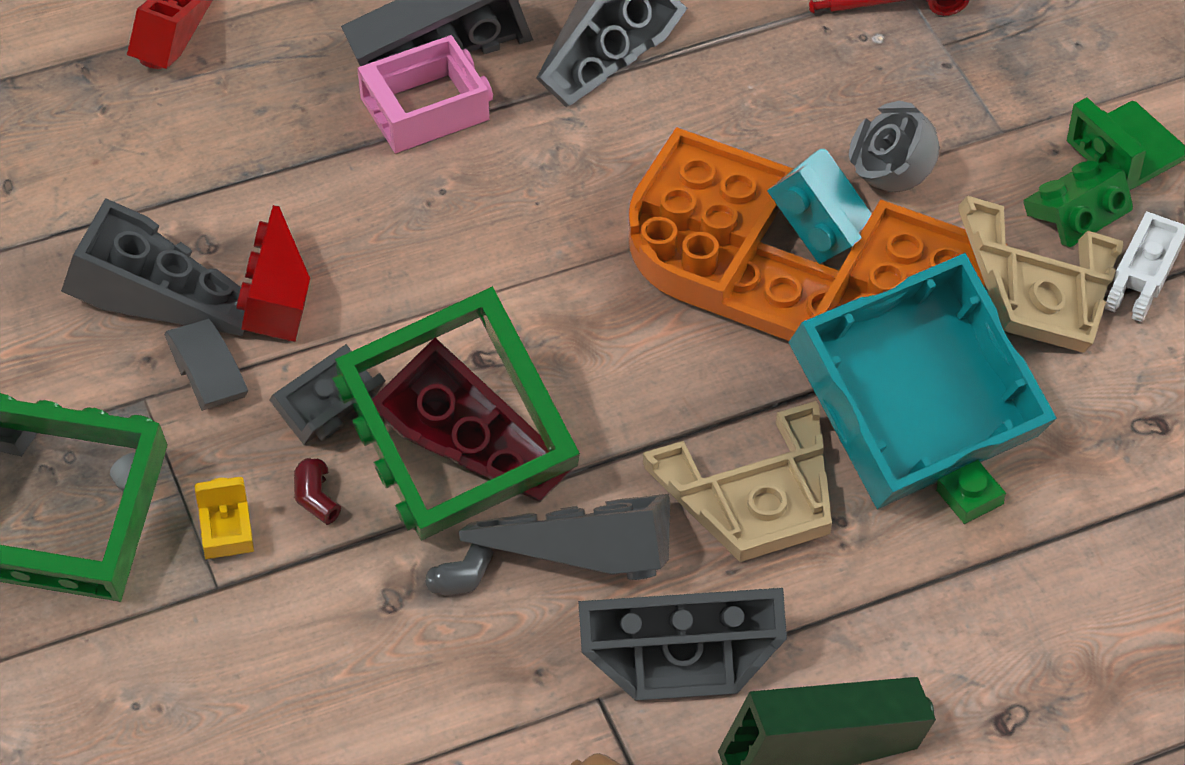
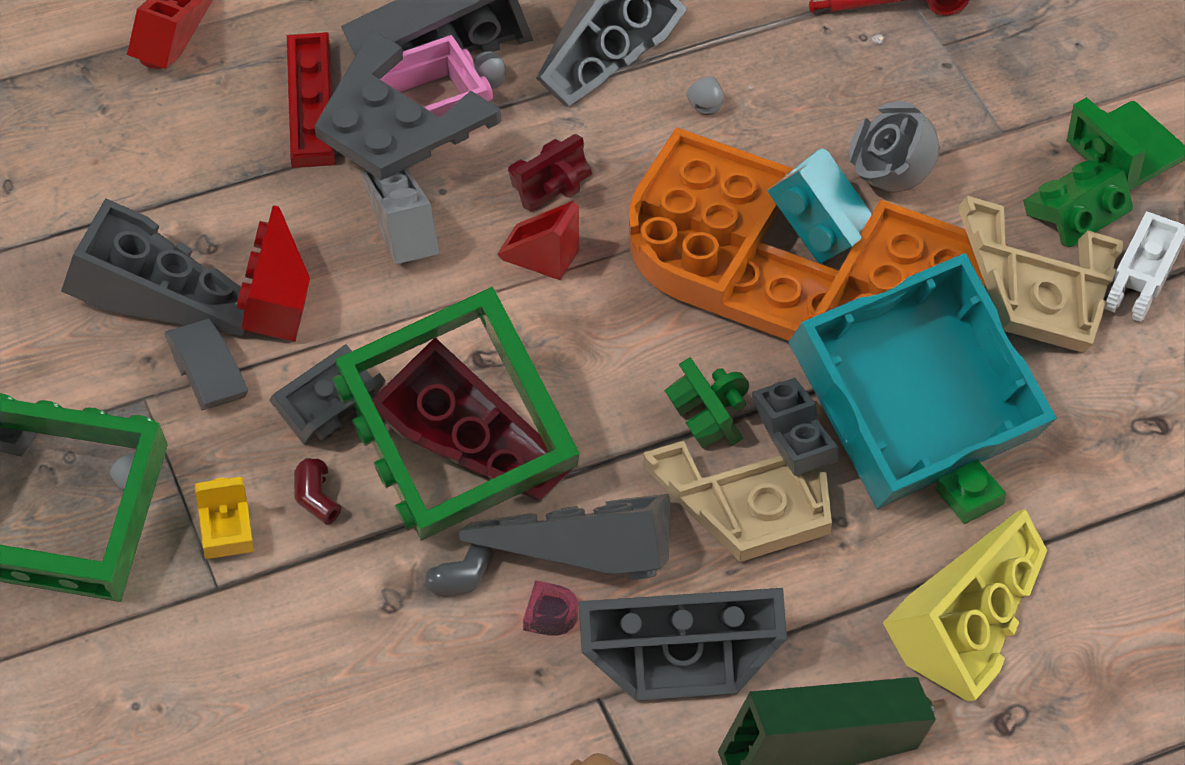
(308, 95): none -> red tile
(386, 128): none -> dark grey wing
(402, 216): none -> light grey slope
(492, 67): none -> light grey hinge
(545, 241): none -> red slope
(550, 610): none -> clear pink tile
(551, 173): none -> dark red hips
(706, 95): none -> light grey hinge
(715, 420): none -> green hips
(793, 426): none -> dark grey slope
(964, 613): none -> light yellow wedge

